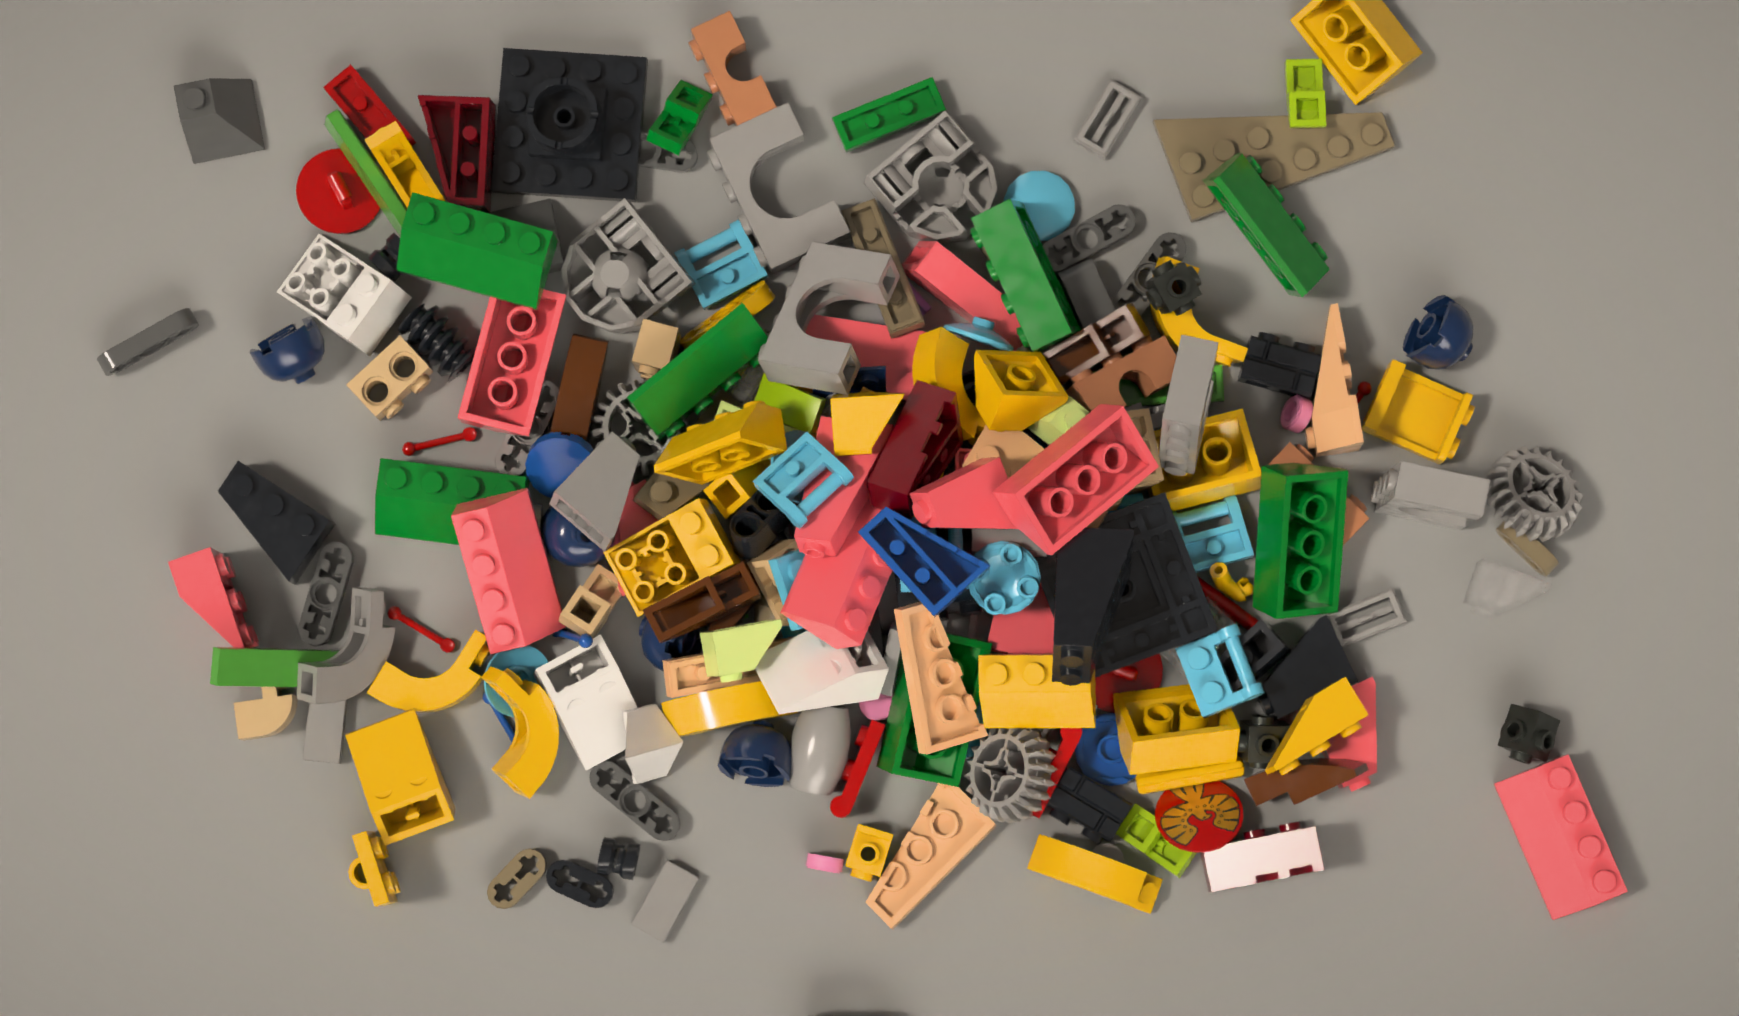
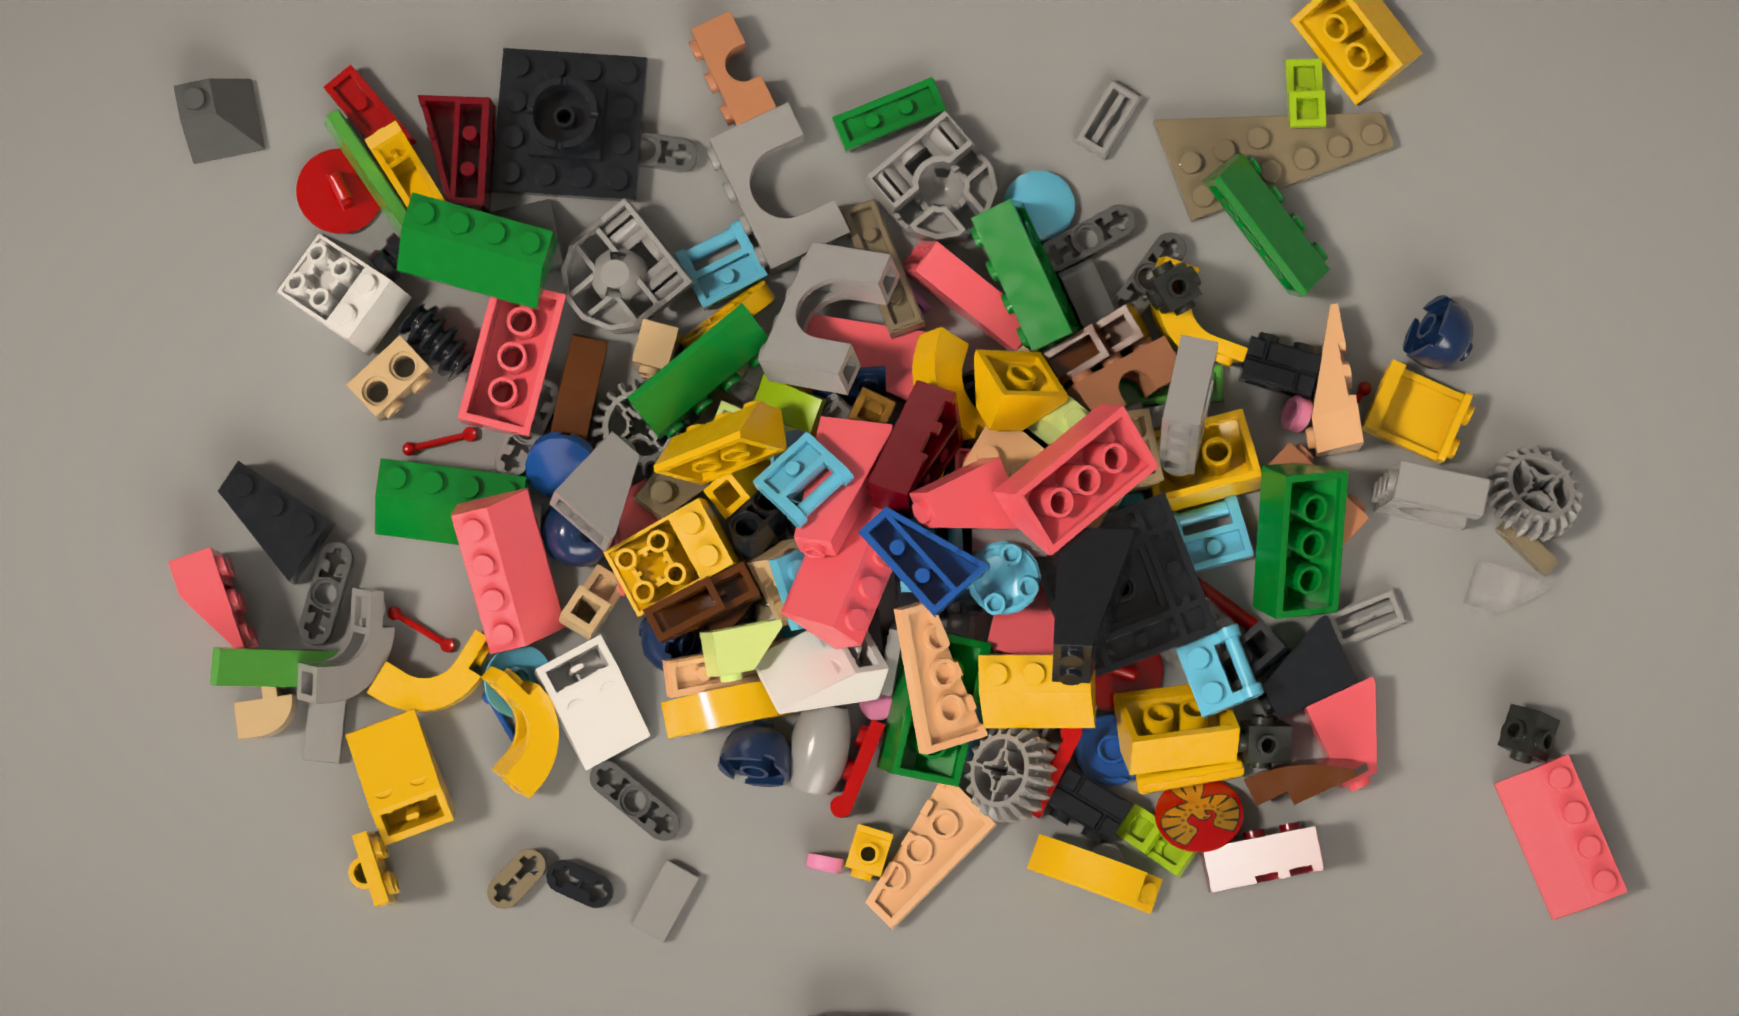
(147, 341): dark grey beam -> none
(291, 352): dark blue cylinder -> none
(584, 640): blue hinge -> none
(626, 860): black wheel -> none
(649, 743): white slope -> none
(679, 117): green slope -> none
(860, 420): yellow slope -> none
(980, 331): medium azure dish -> none
(1225, 583): yellow arm -> none
(1319, 719): yellow slope -> none

